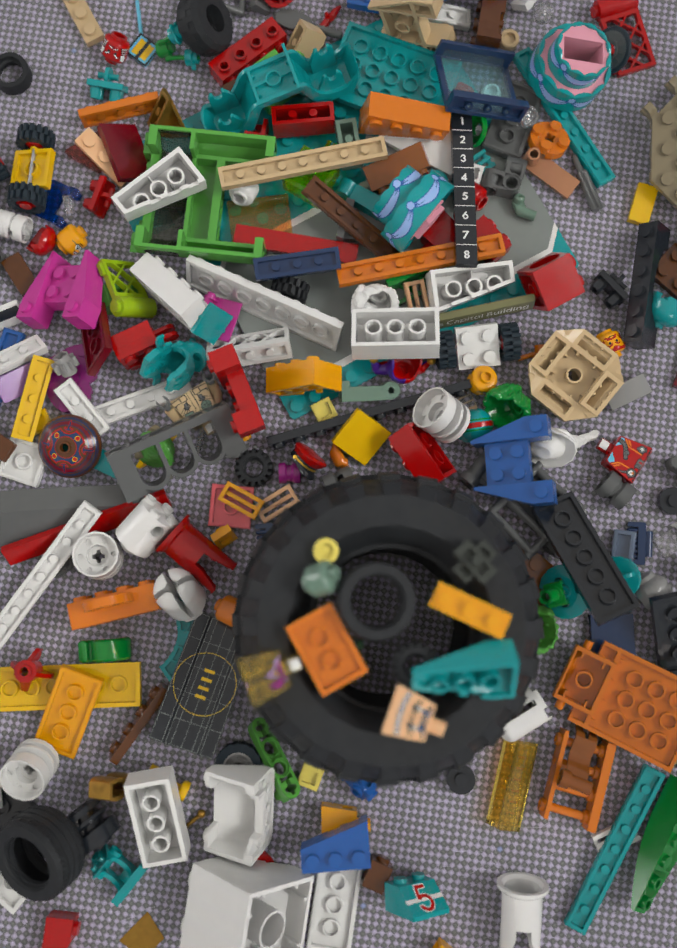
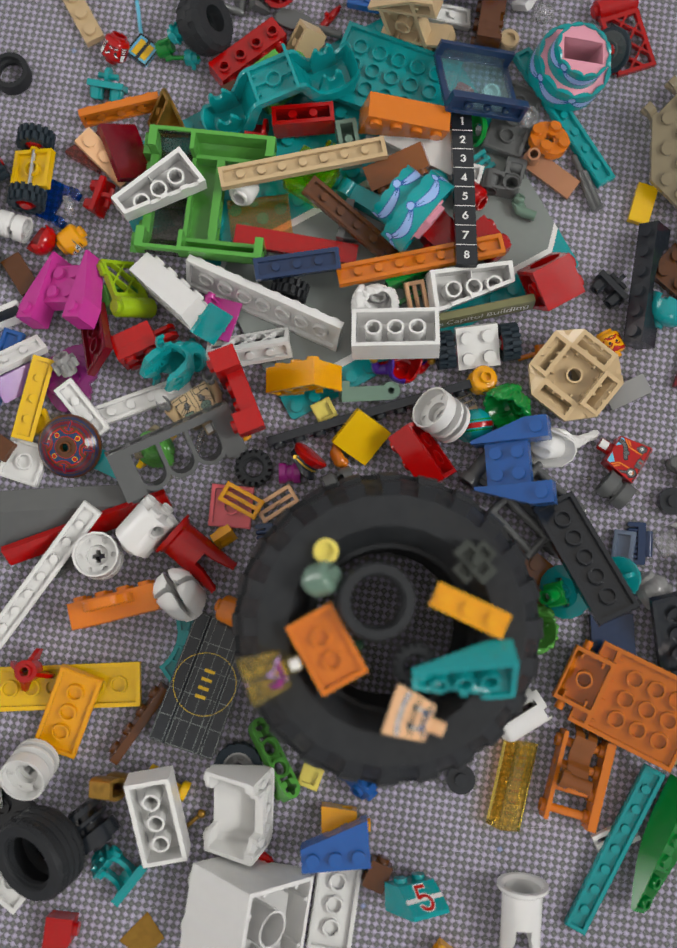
(104, 650): green animal -> none

